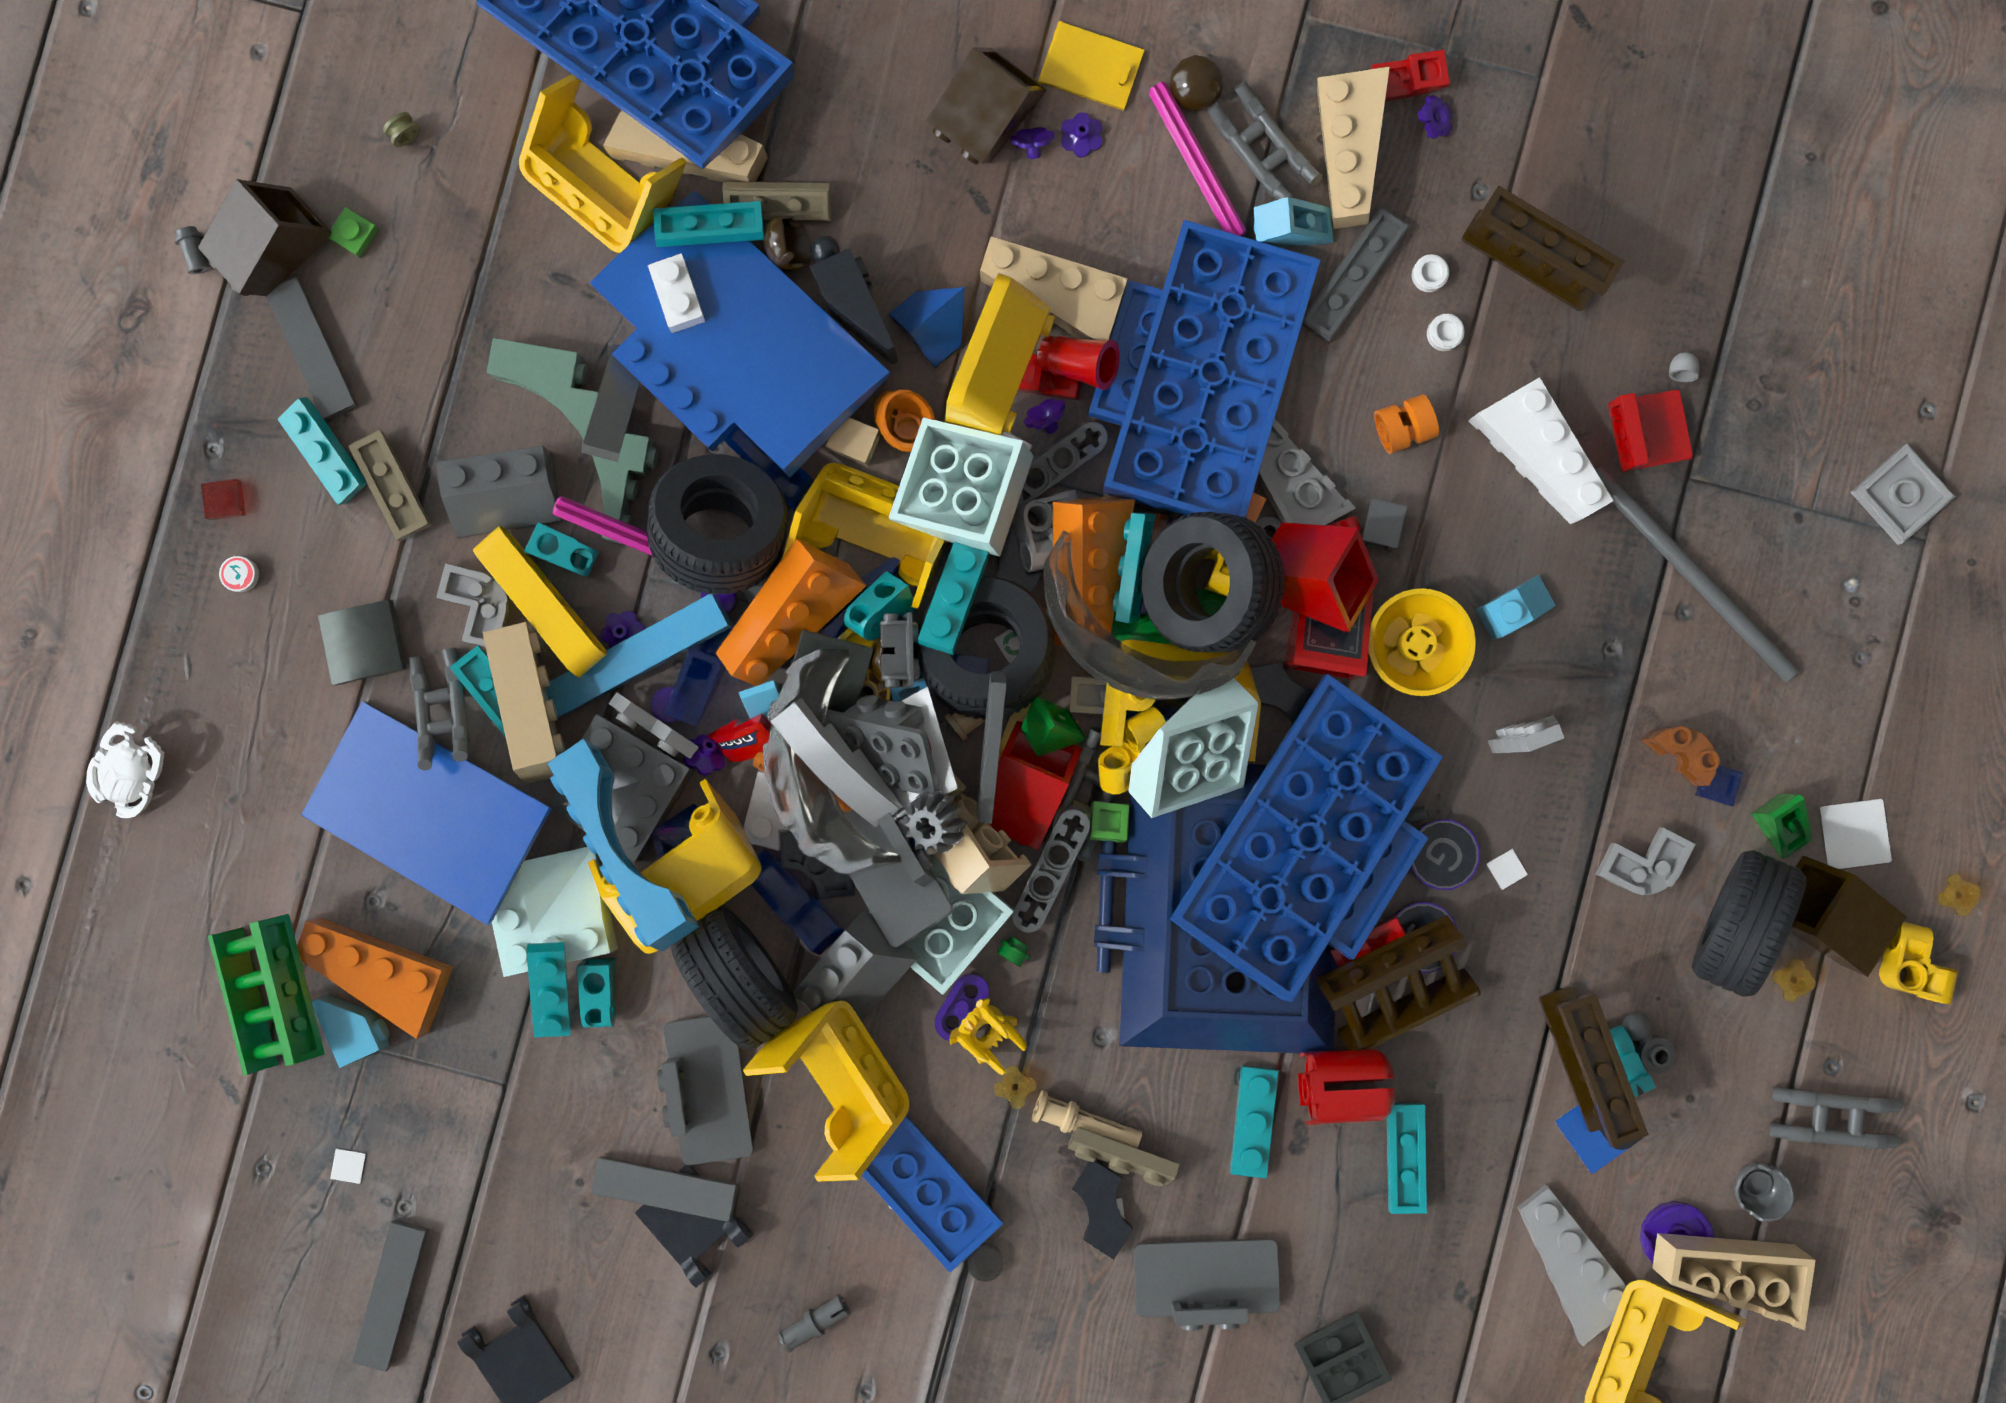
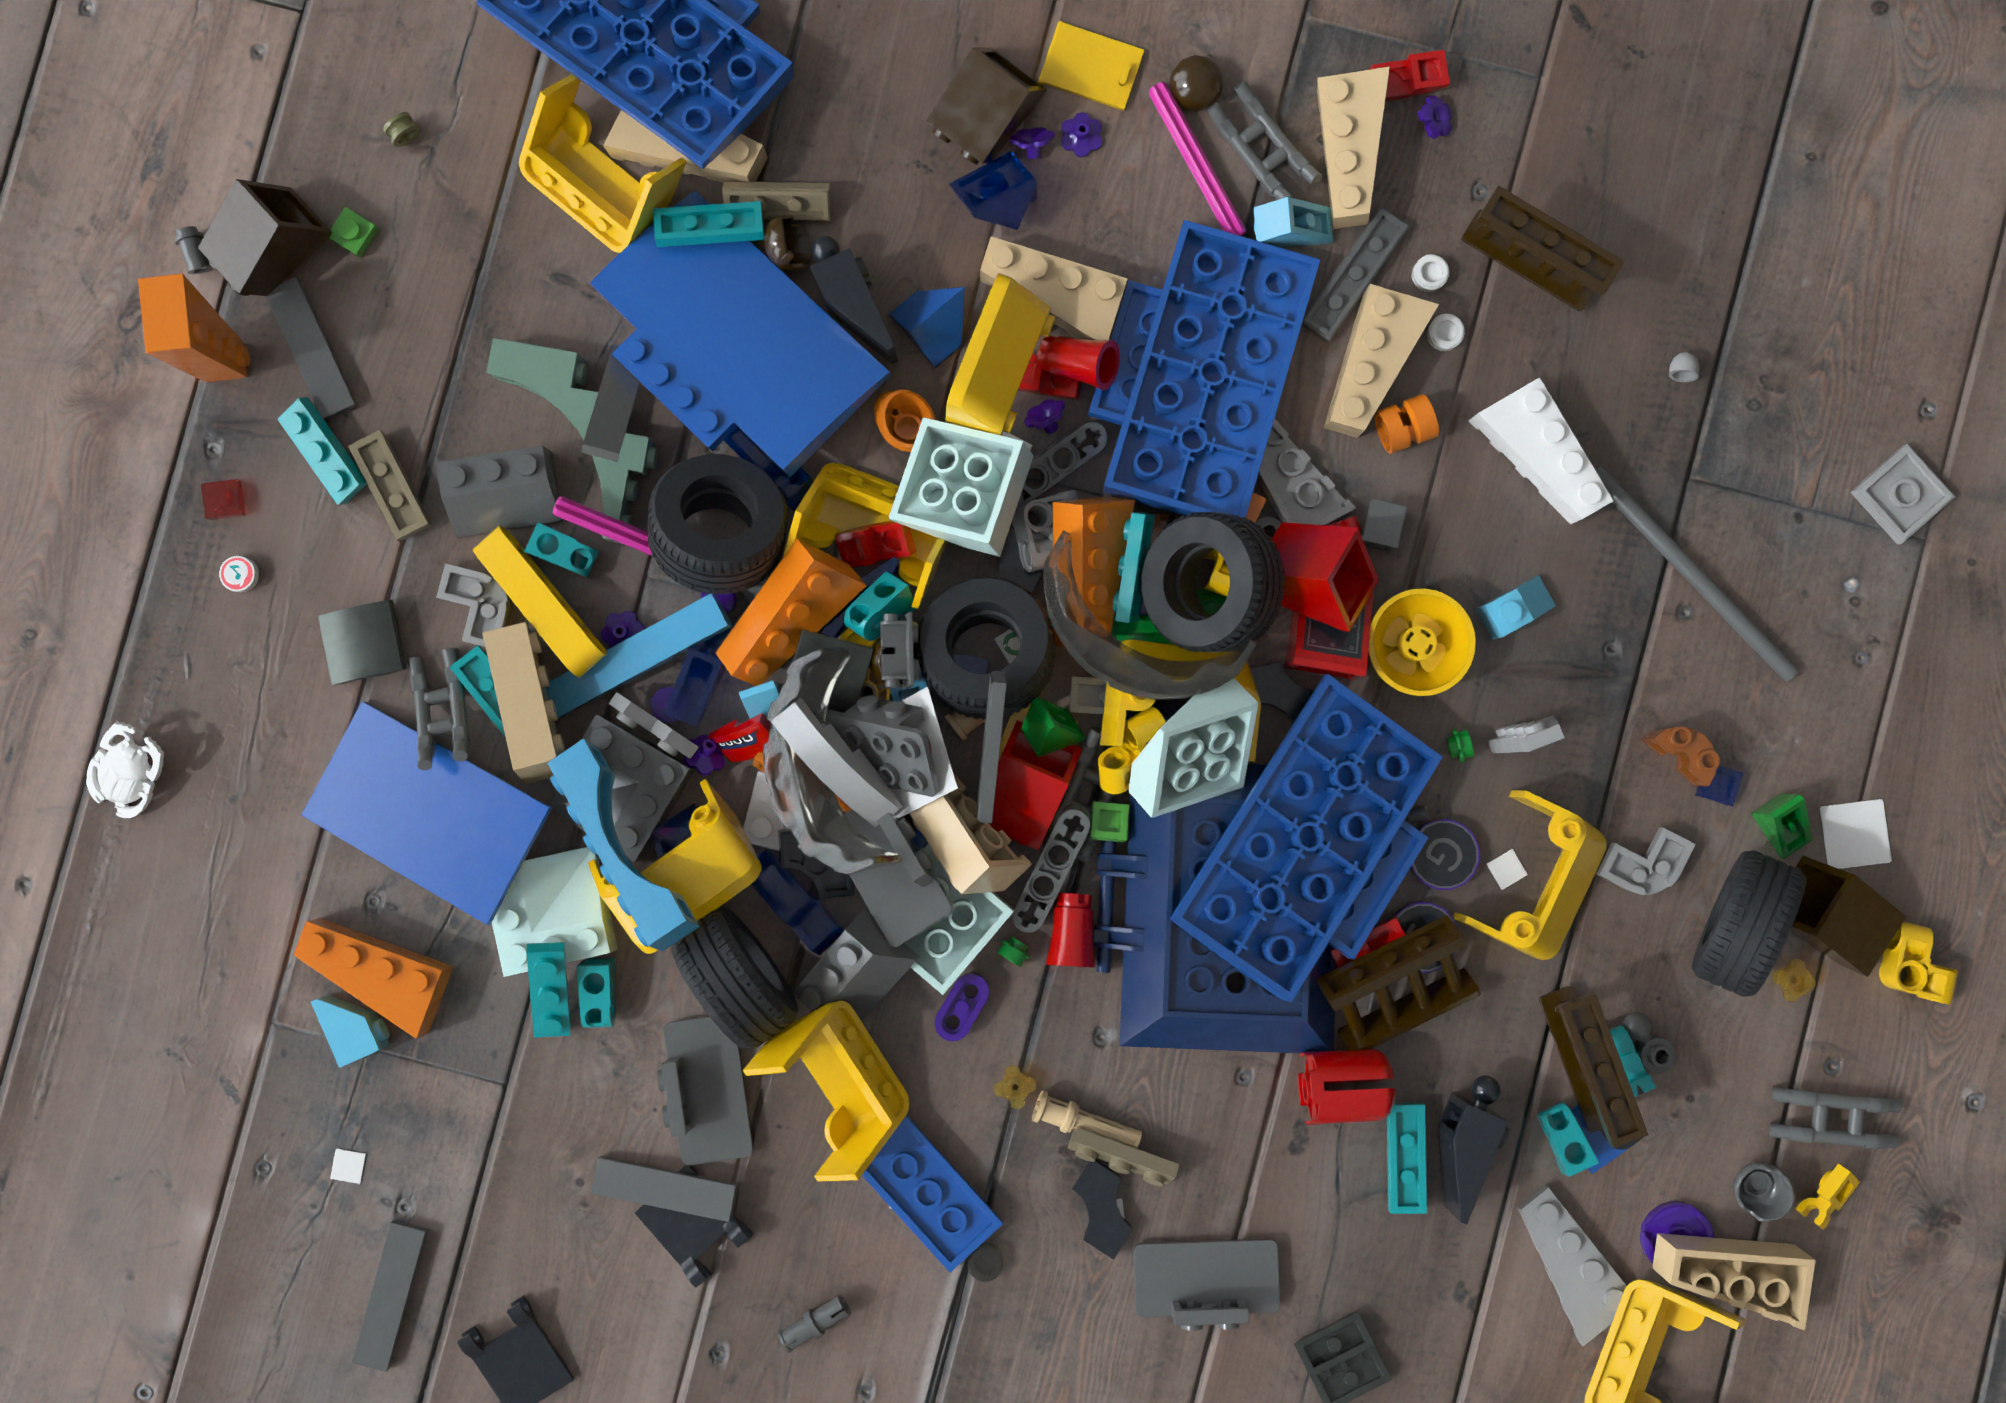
(188, 331): none -> orange wedge
(285, 988): green fence -> none
(676, 293): white plate -> none
(854, 441): tan panel -> none
(874, 543): none -> red slope
(934, 822): dark grey gear -> none
(953, 598): teal plate -> none
(998, 191): none -> clear blue slope
(1000, 1026): yellow piece -> none
(1072, 932): none -> red plant
(1253, 1121): teal plate -> none
(1378, 347): none -> tan wedge
(1460, 745): none -> green plate
(1468, 1143): none -> black slope
(1545, 930): none -> yellow windscreen
(1566, 1139): none -> teal leg
(1649, 430): red bracket -> none
(1834, 1191): none -> yellow plate
(1968, 900): clear yellow plate -> none

